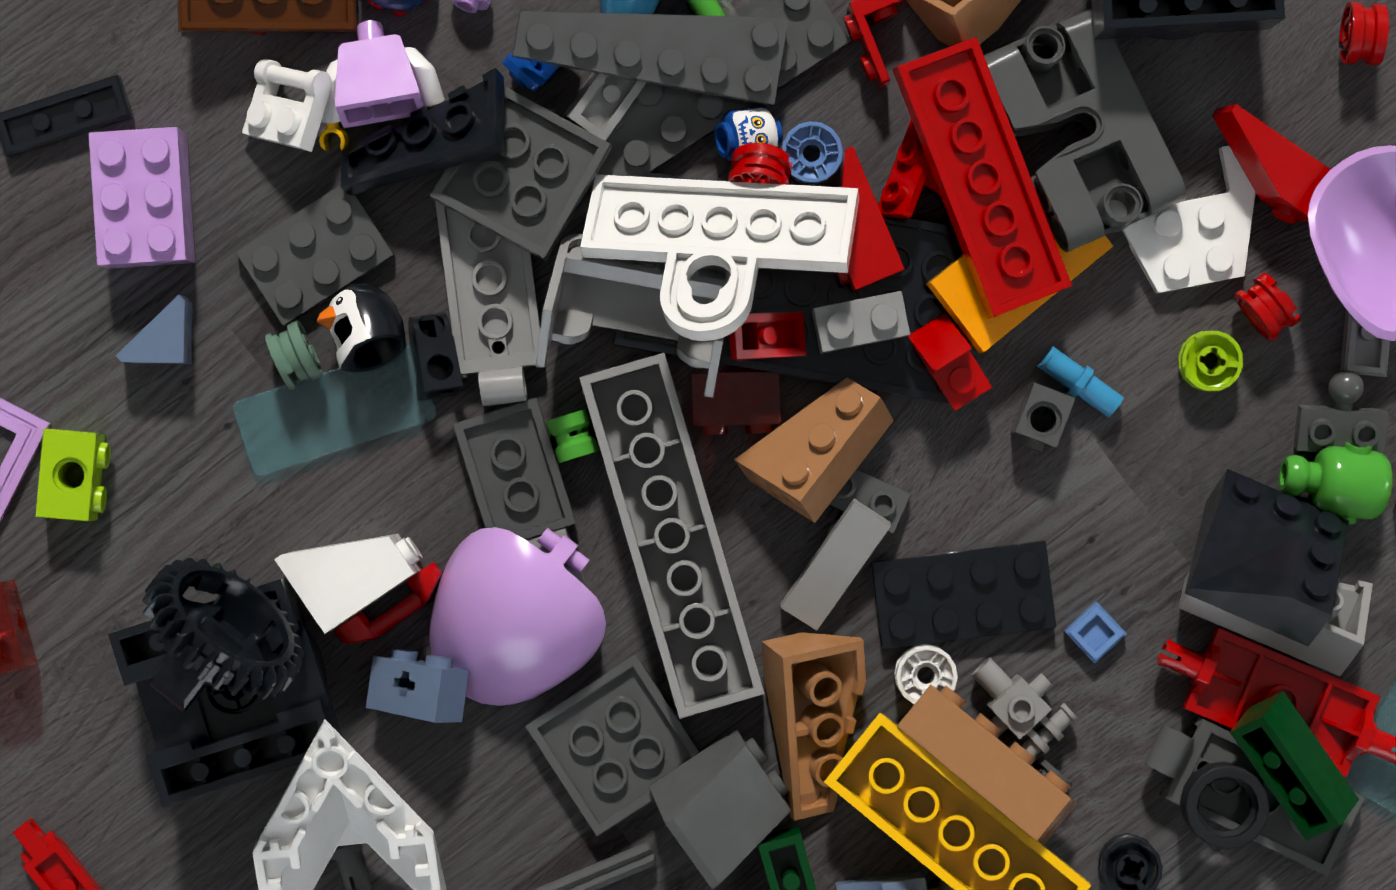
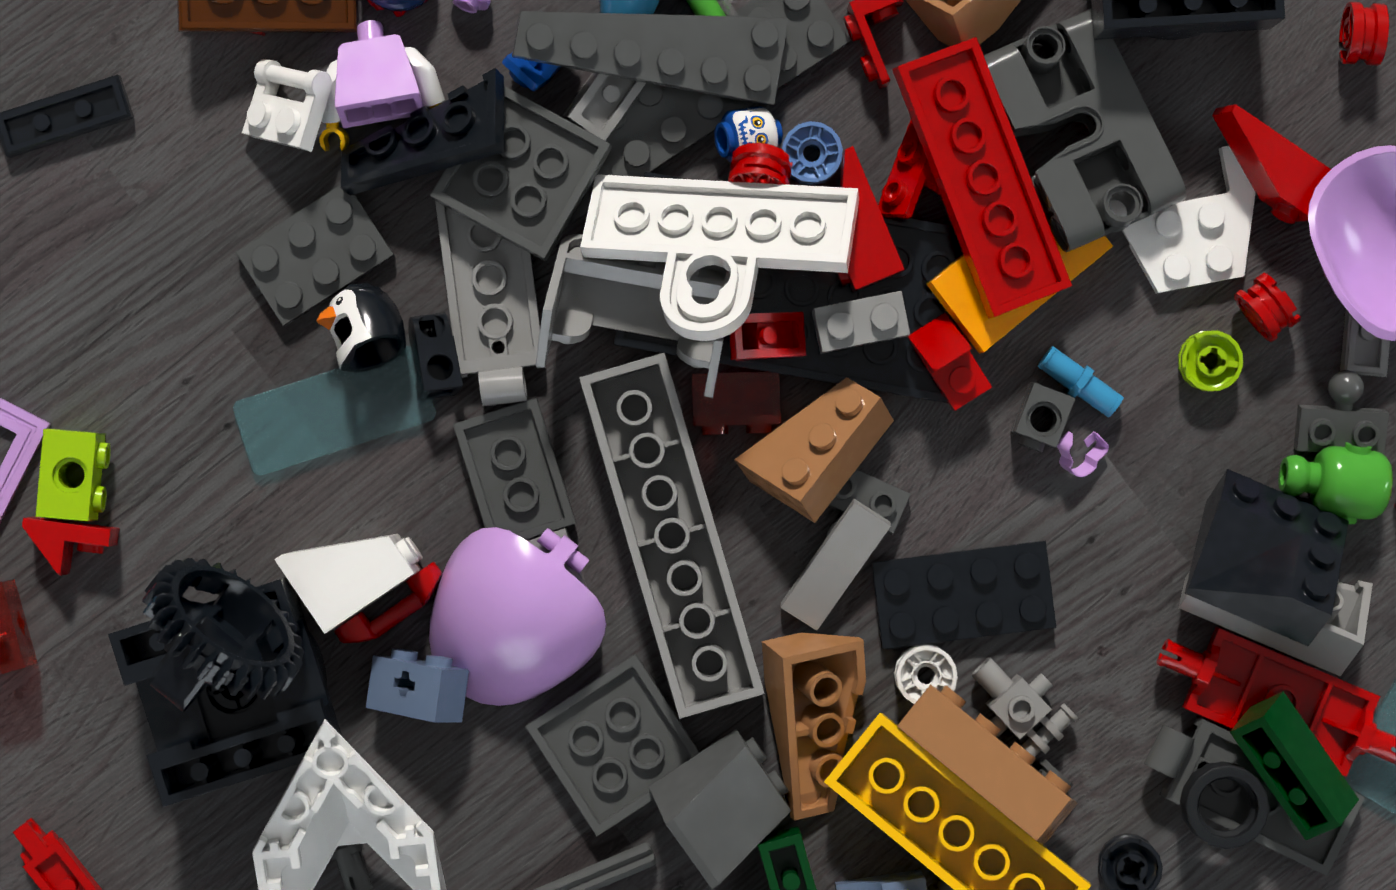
(57, 539): none -> red slope
(141, 197): lavender brick -> none
(165, 338): sand blue slope -> none
(294, 355): sand green wheel -> none
(575, 446): bright green wheel -> none
(1091, 458): none -> lavender piece
(1095, 632): medium blue tile -> none

